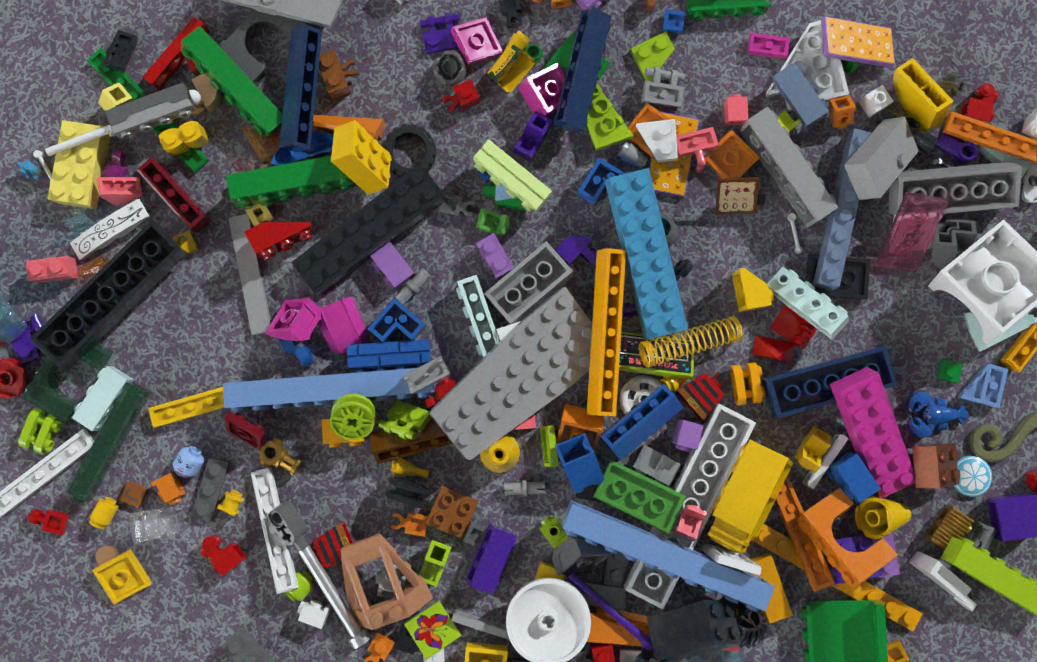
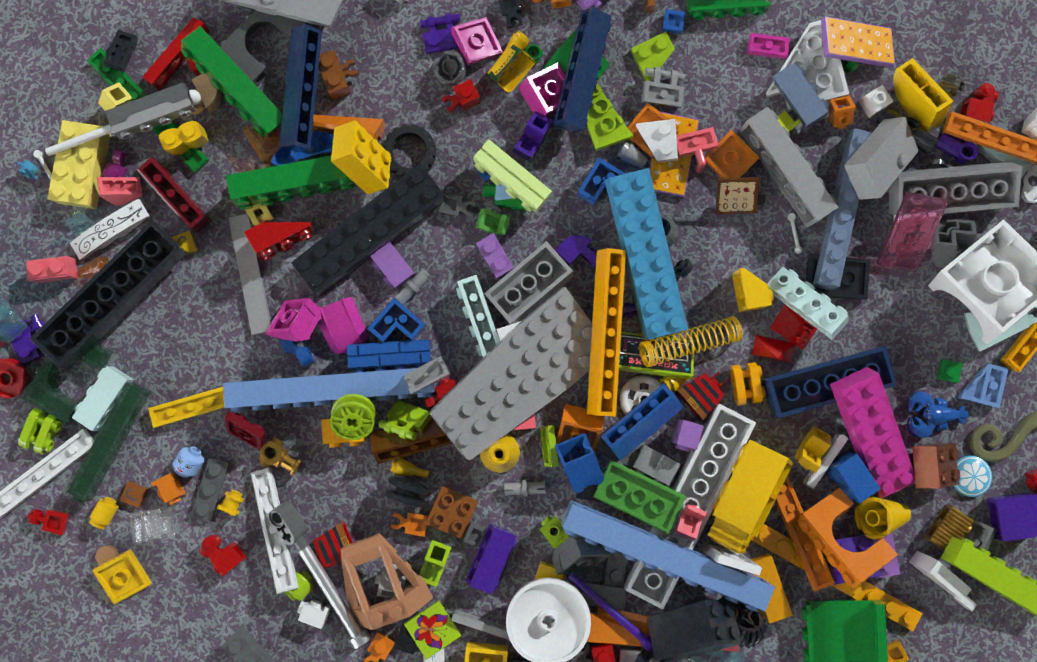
(735, 110): coral brick -> none

